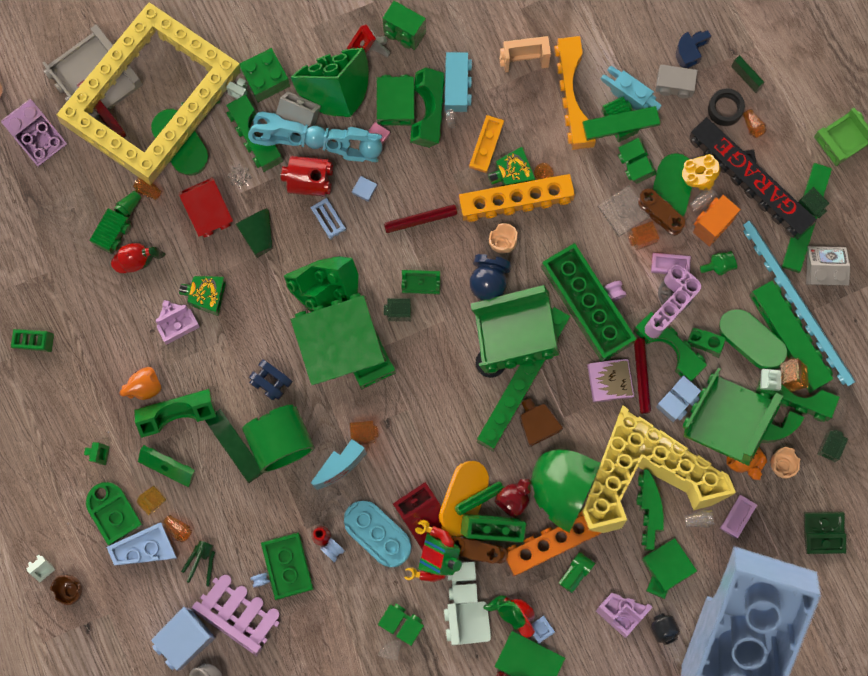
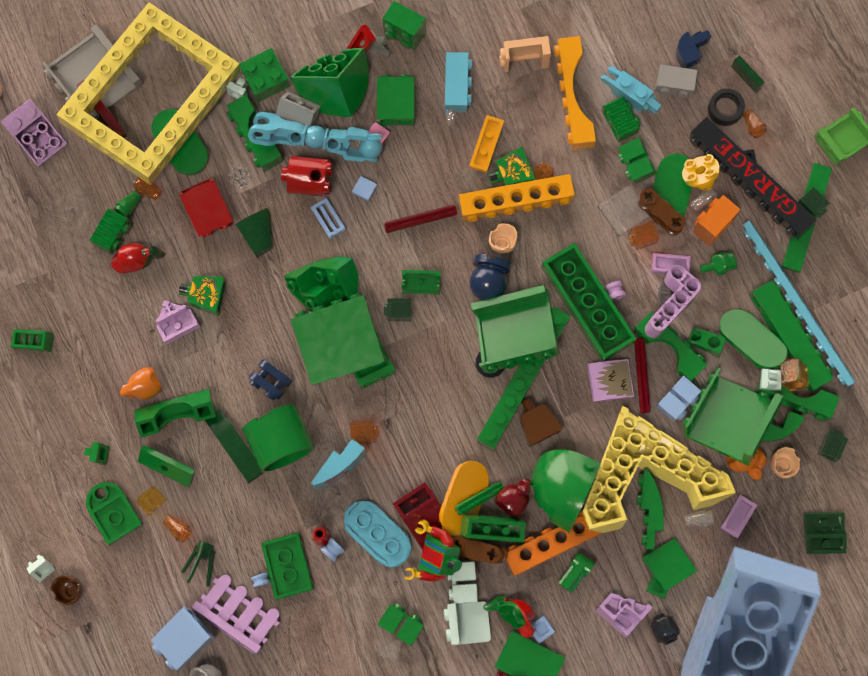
(142, 547): light blue wing -> none
(430, 86): green arch -> none
(621, 123): green tile -> none
(827, 266): light grey slope -> none

